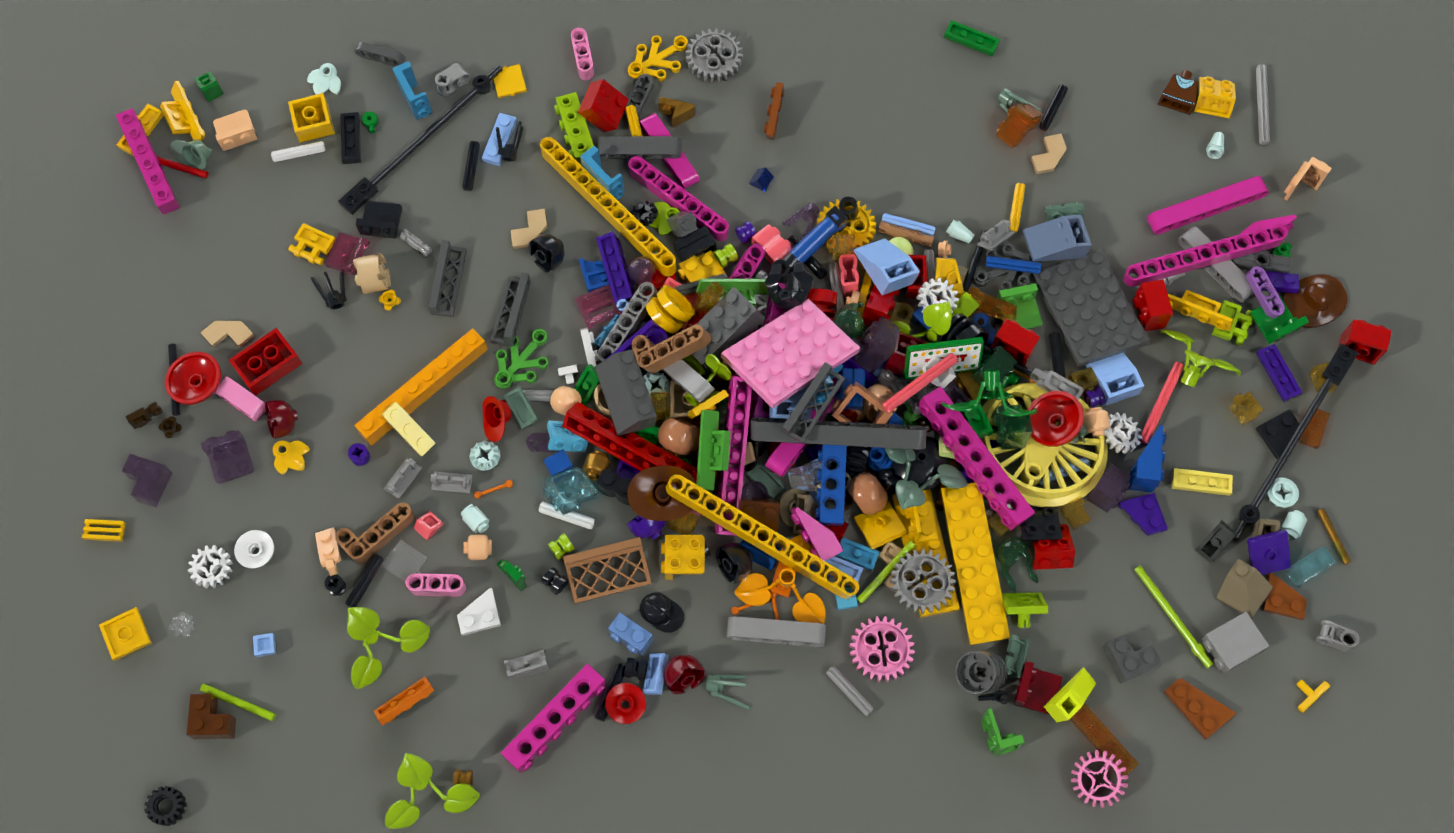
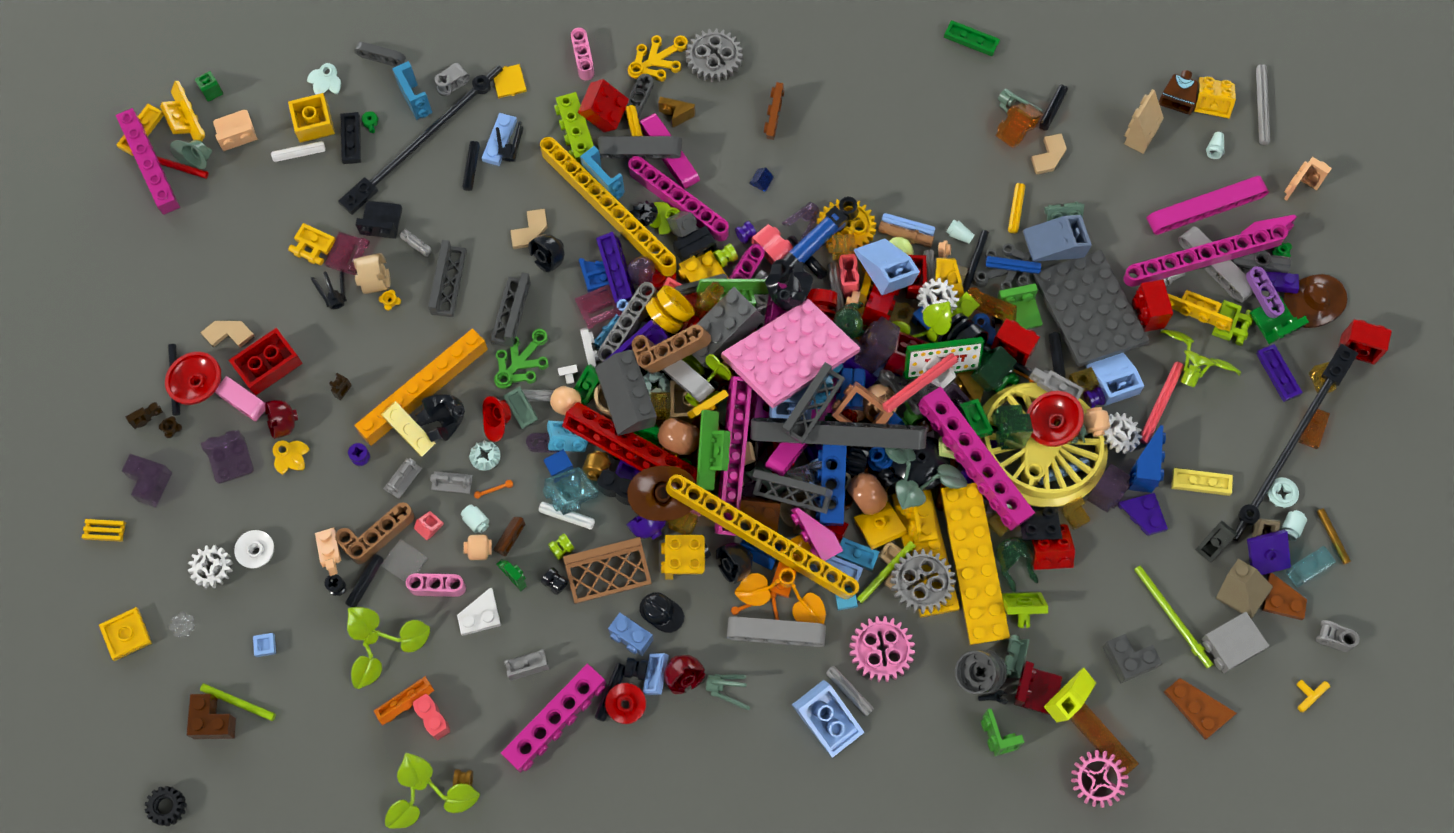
(340, 386): none -> dark brown plate
(431, 716): none -> coral brick
(441, 408): none -> black piece
(510, 536): none -> reddish brown slope
(792, 484): none -> dark grey fence
(828, 718): none -> light blue slope
(993, 384): green plant -> none
(996, 235): light grey hinge -> none
(1144, 123): none -> tan slope
(1242, 414): clear yellow brick -> none
(1278, 431): black wing -> none

